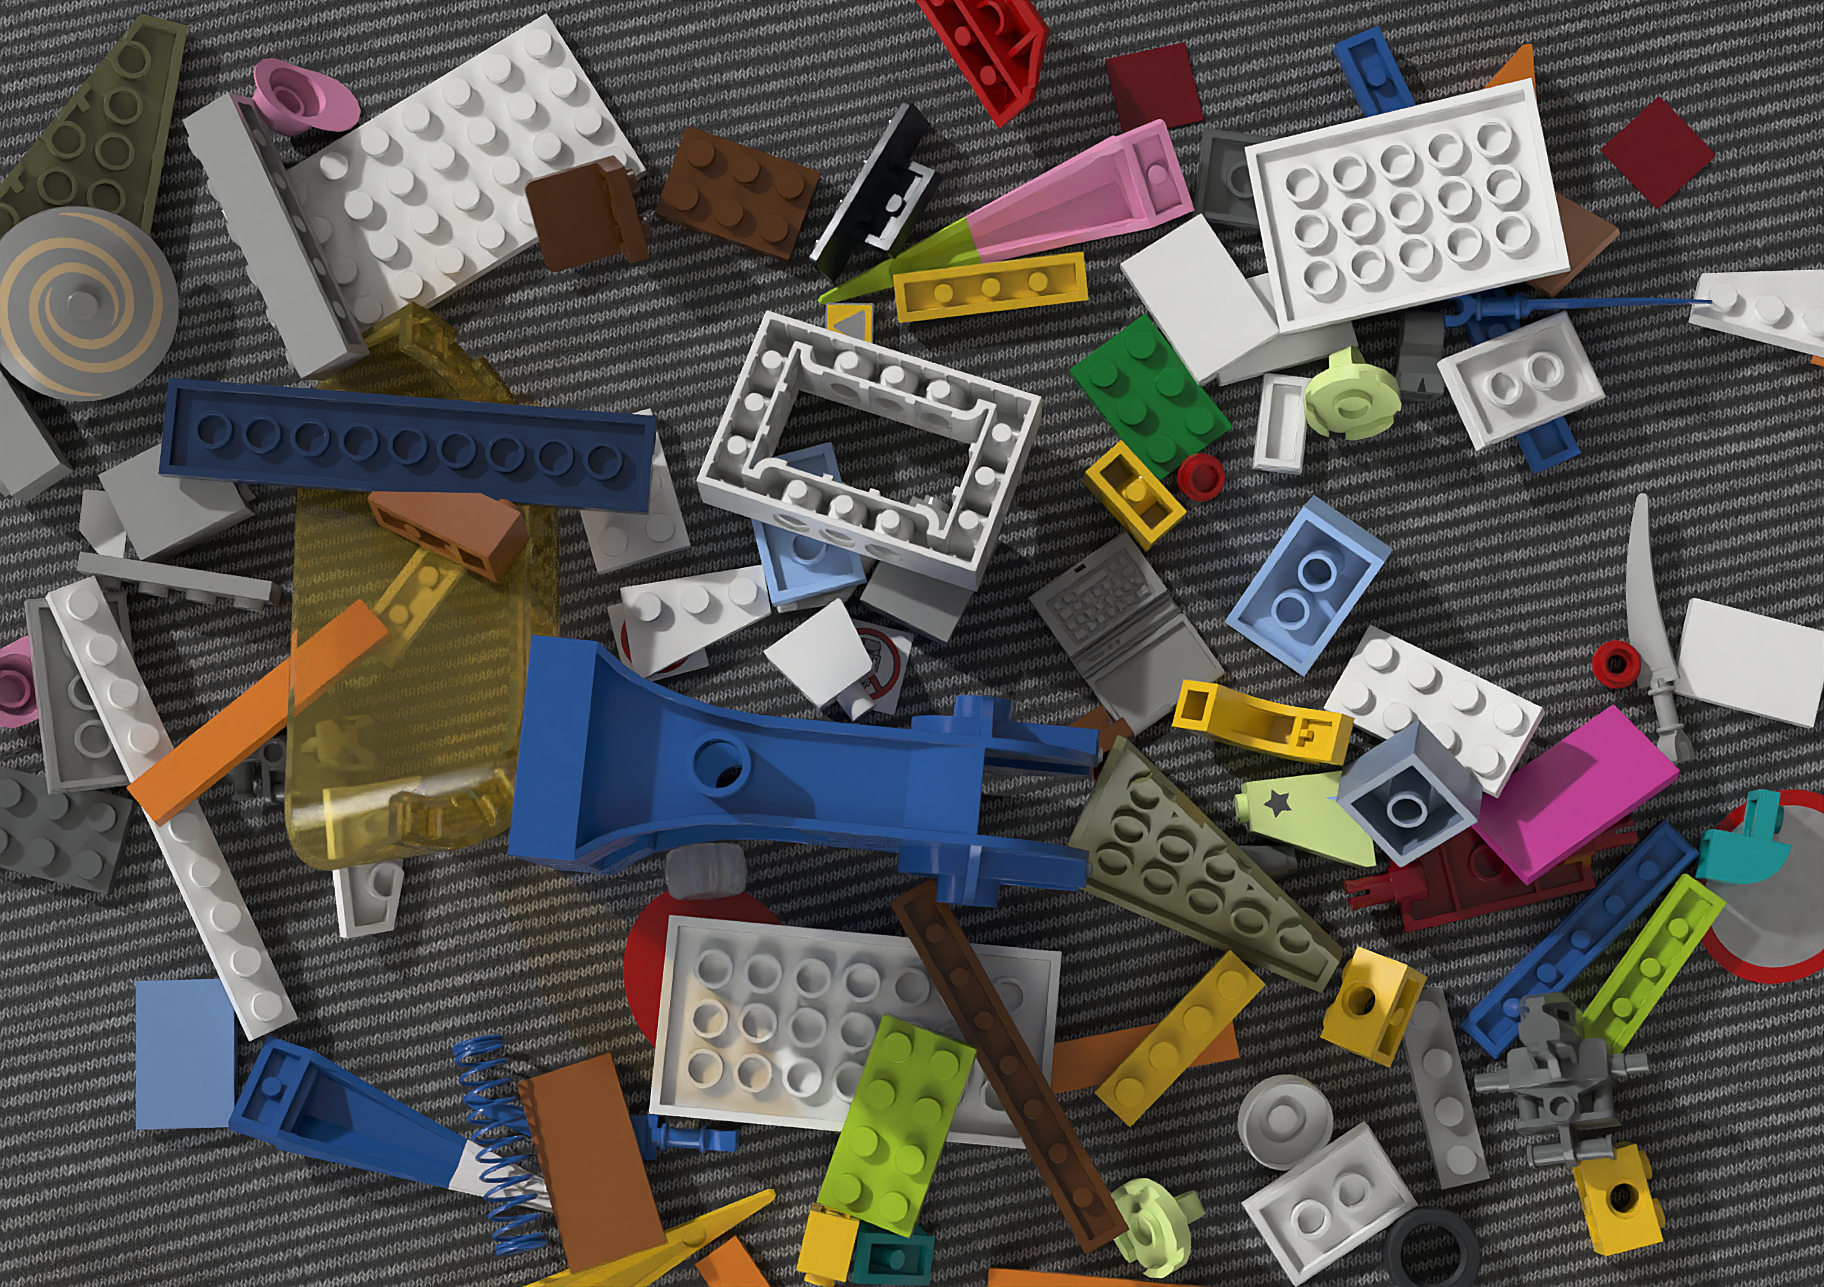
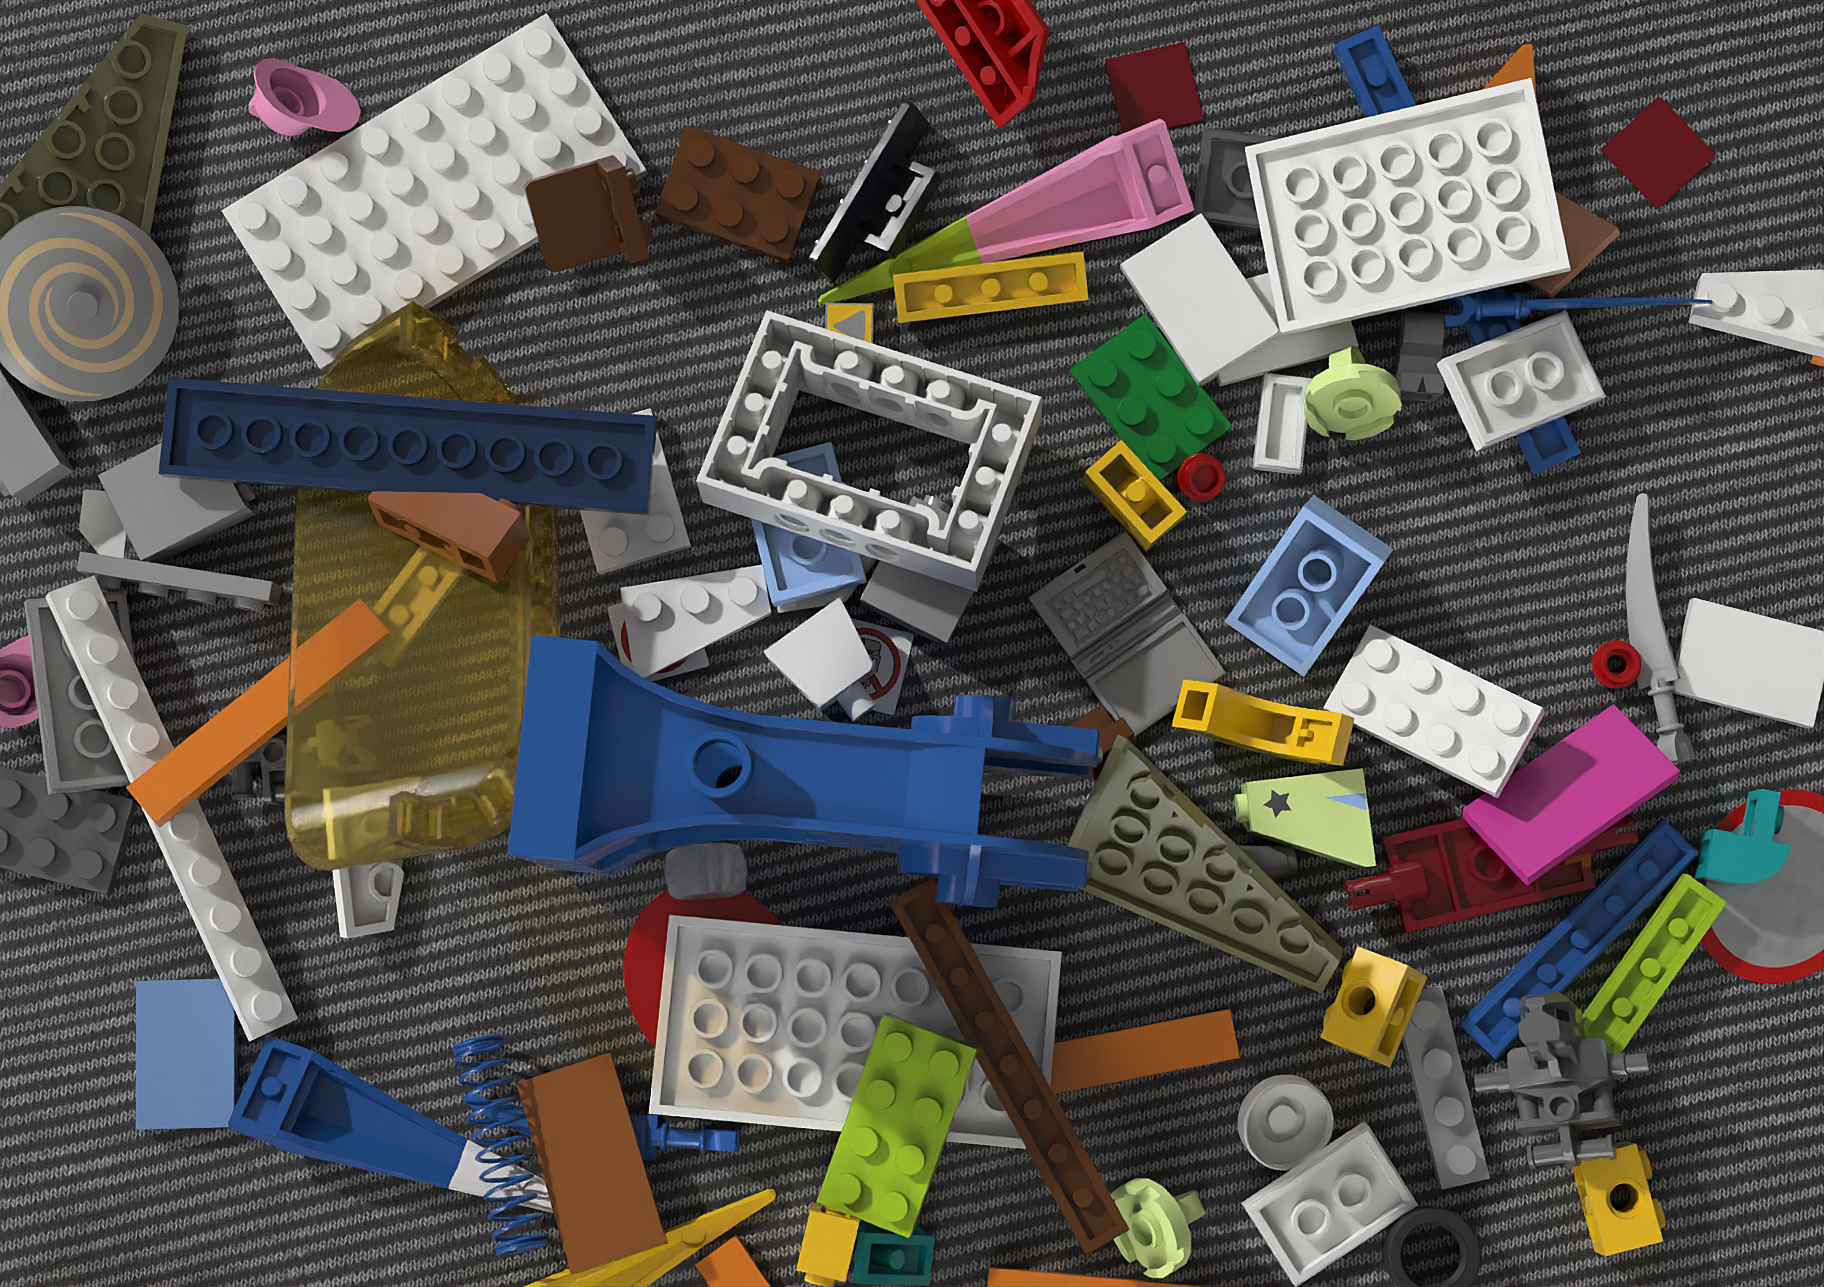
(275, 237): light grey brick -> none
(1179, 1038): yellow plate -> none
(1410, 794): sand blue brick -> none

